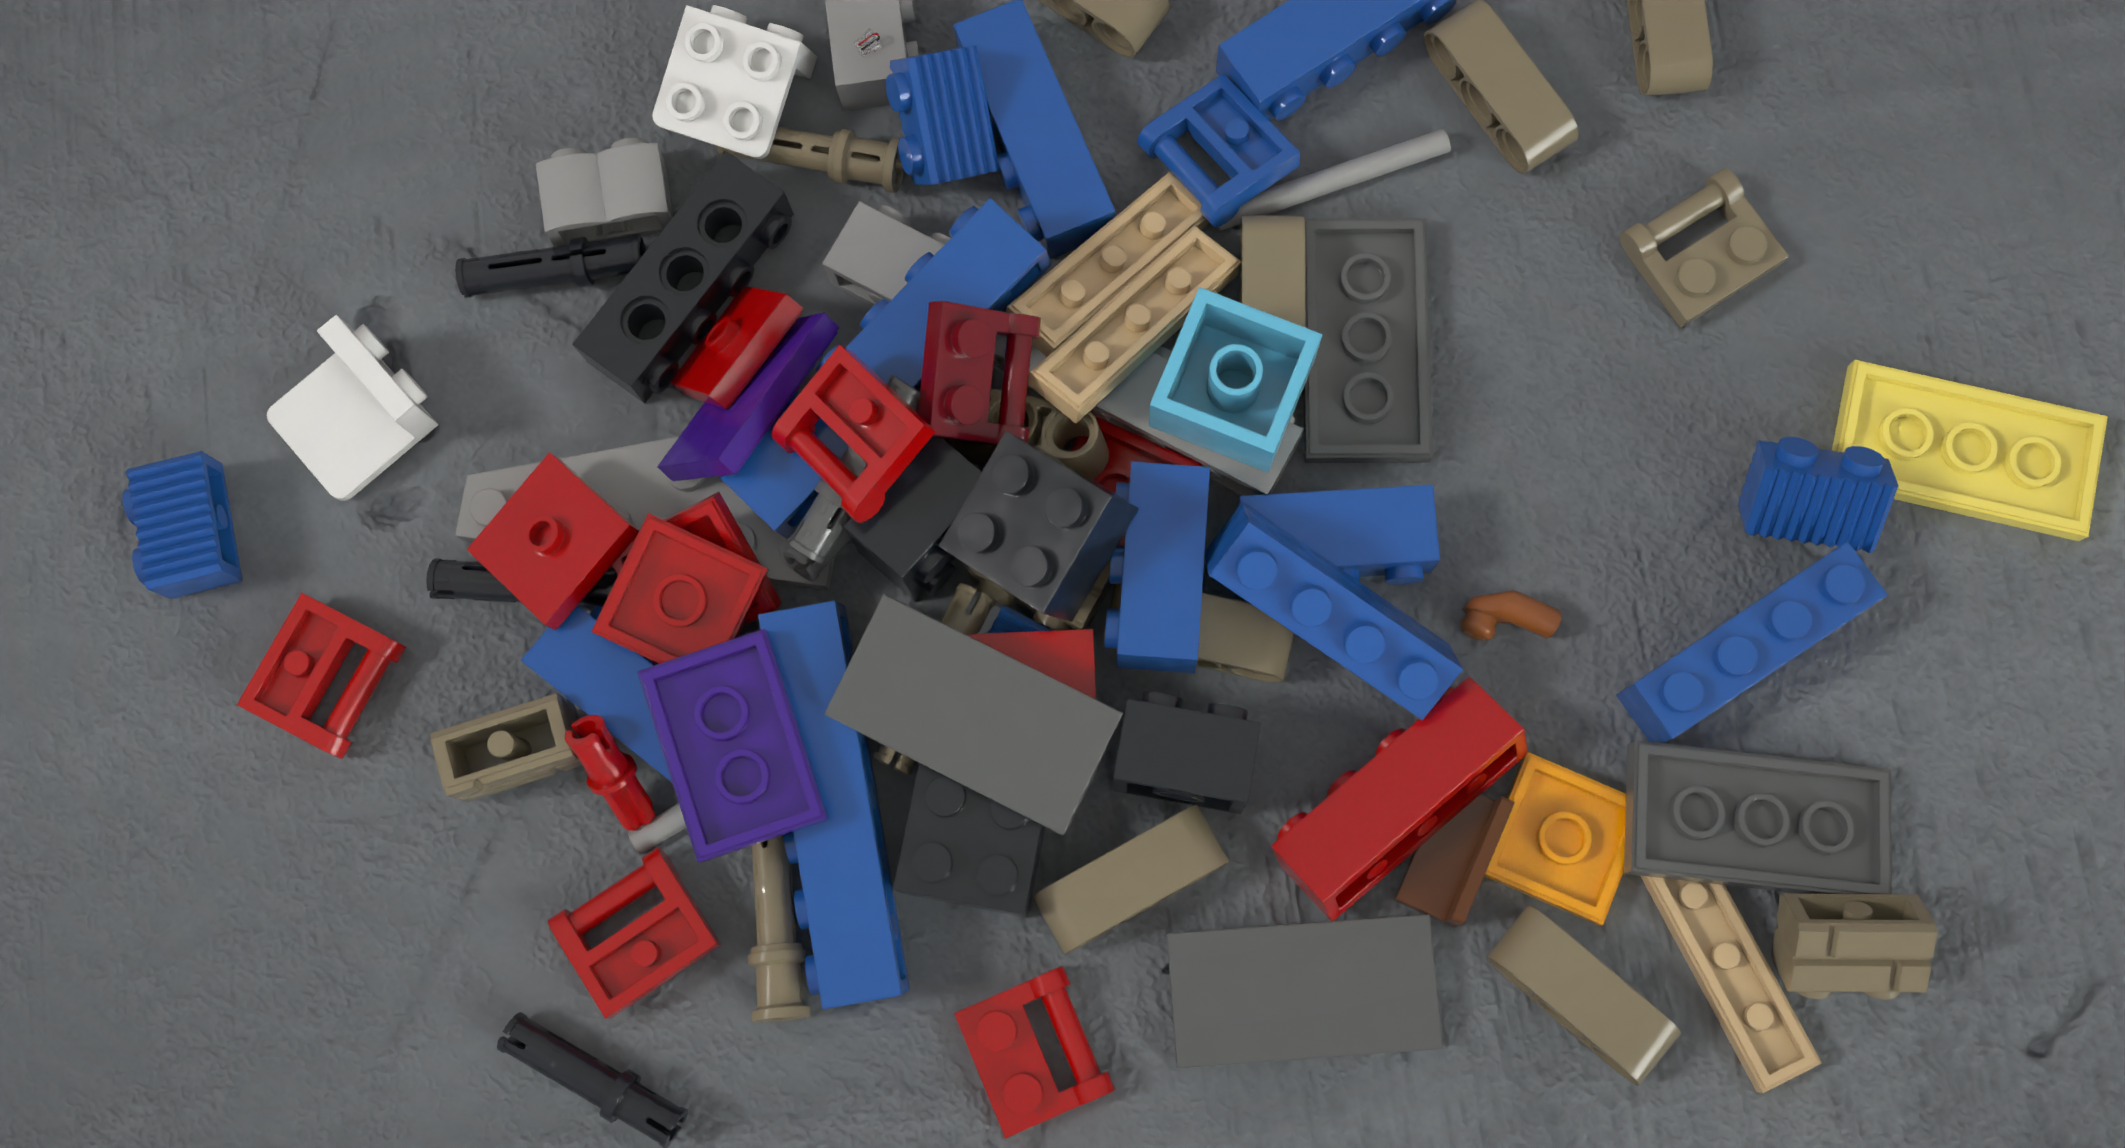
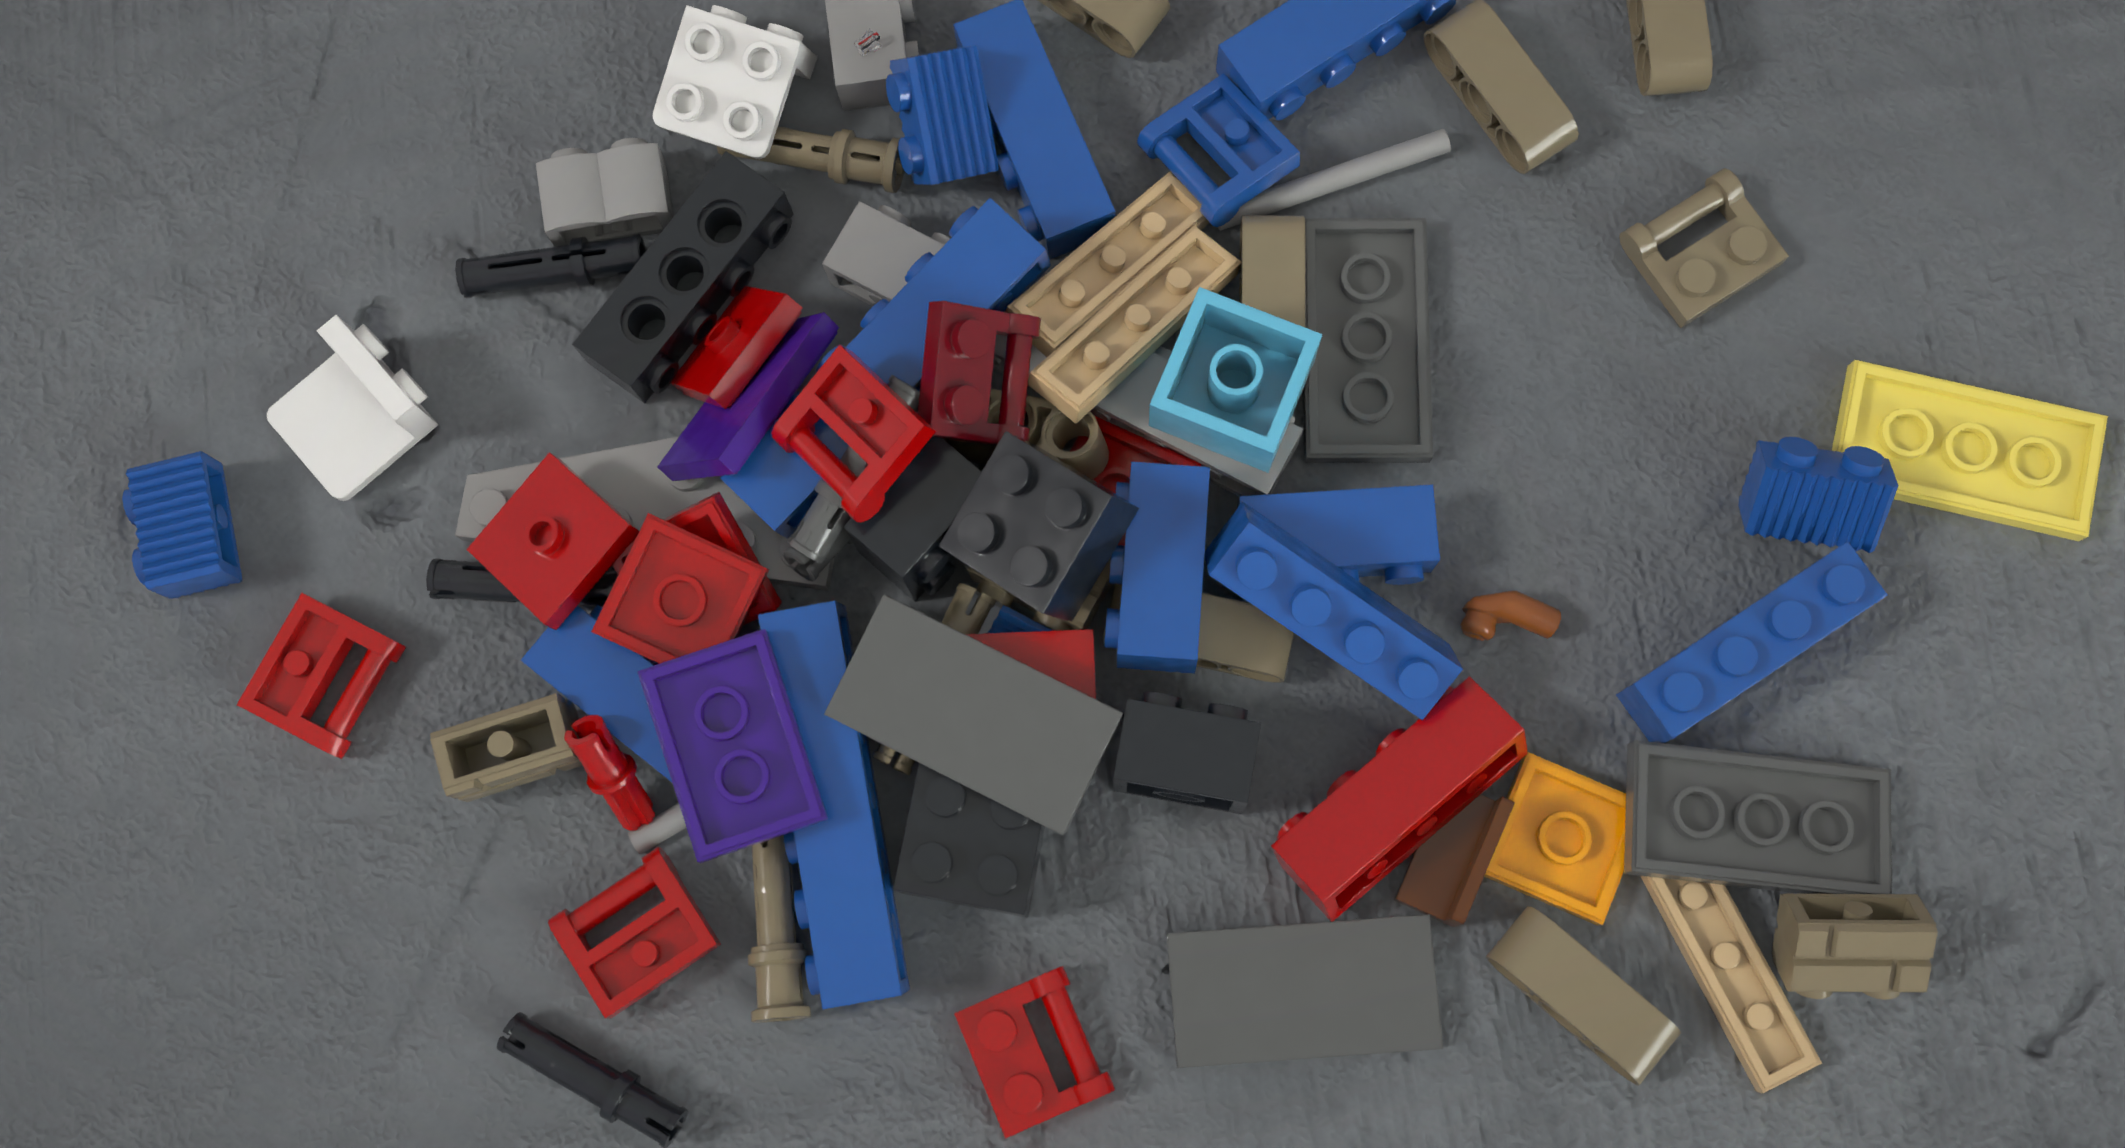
(1130, 879): dark tan beam -> none

